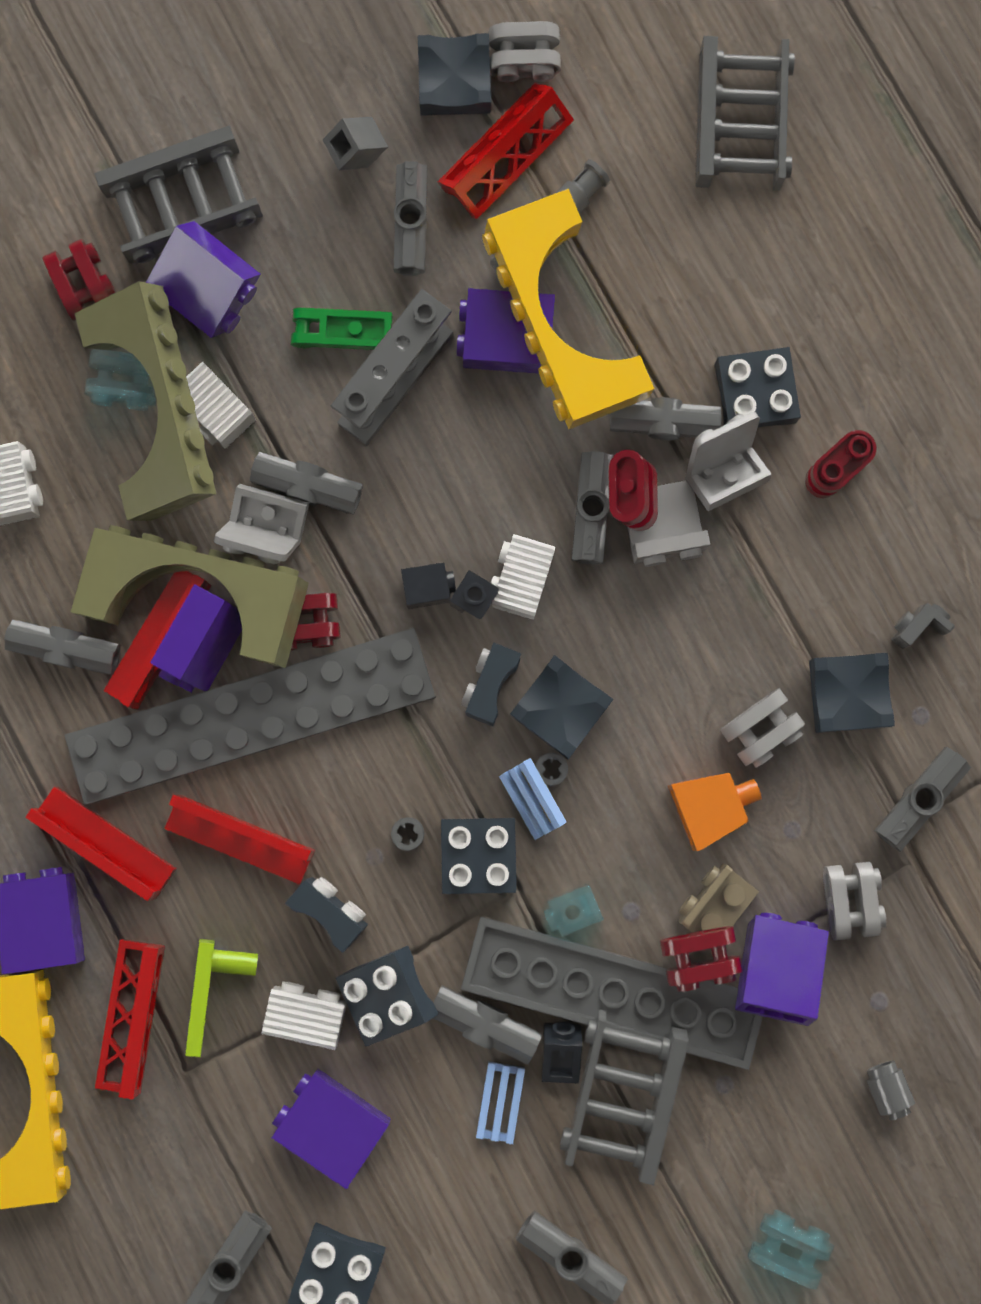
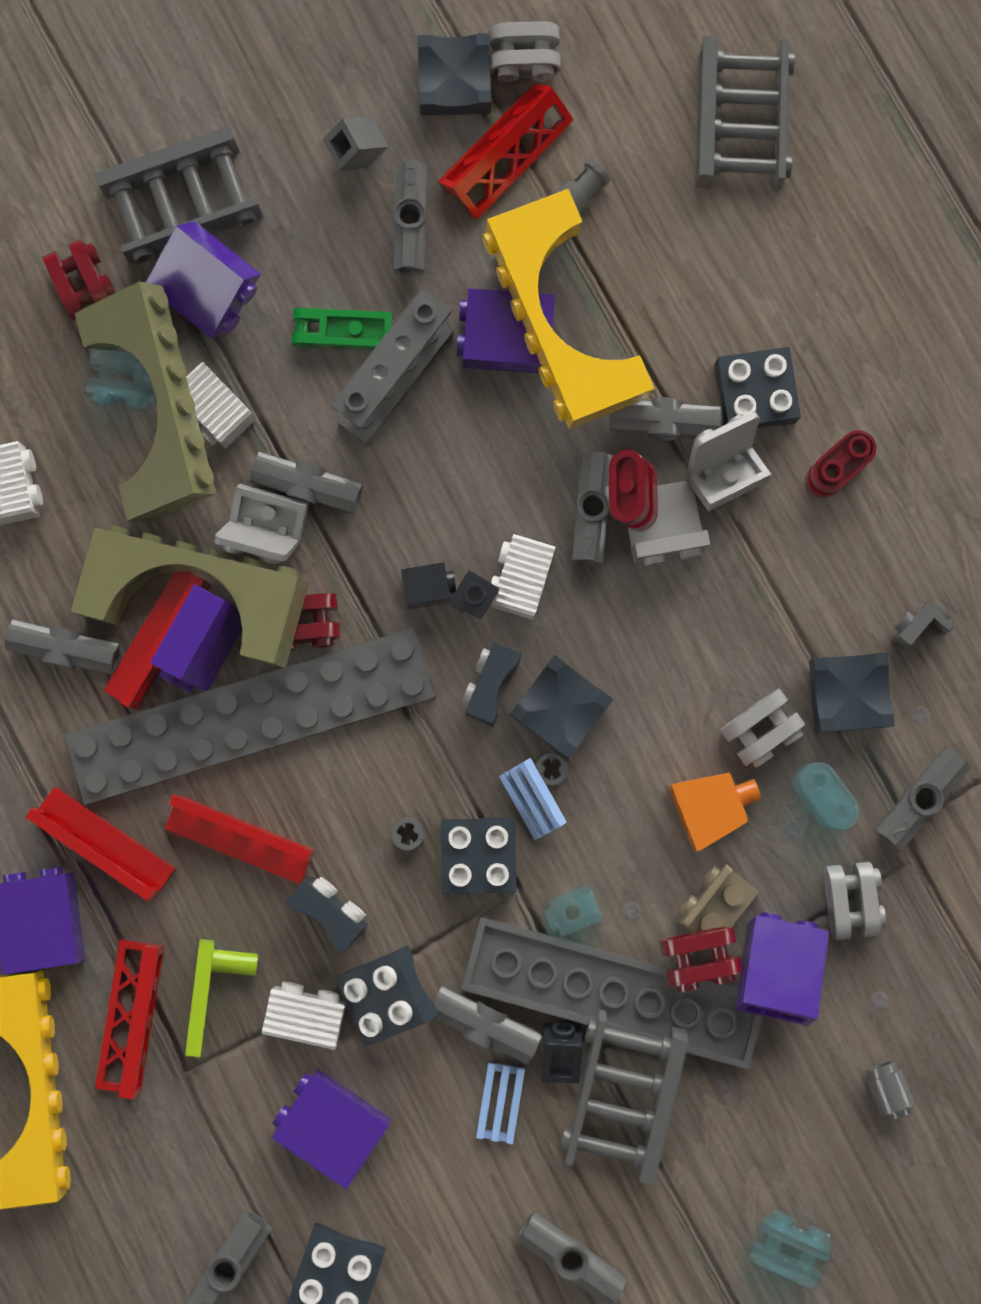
(826, 796): none -> clear light blue brick

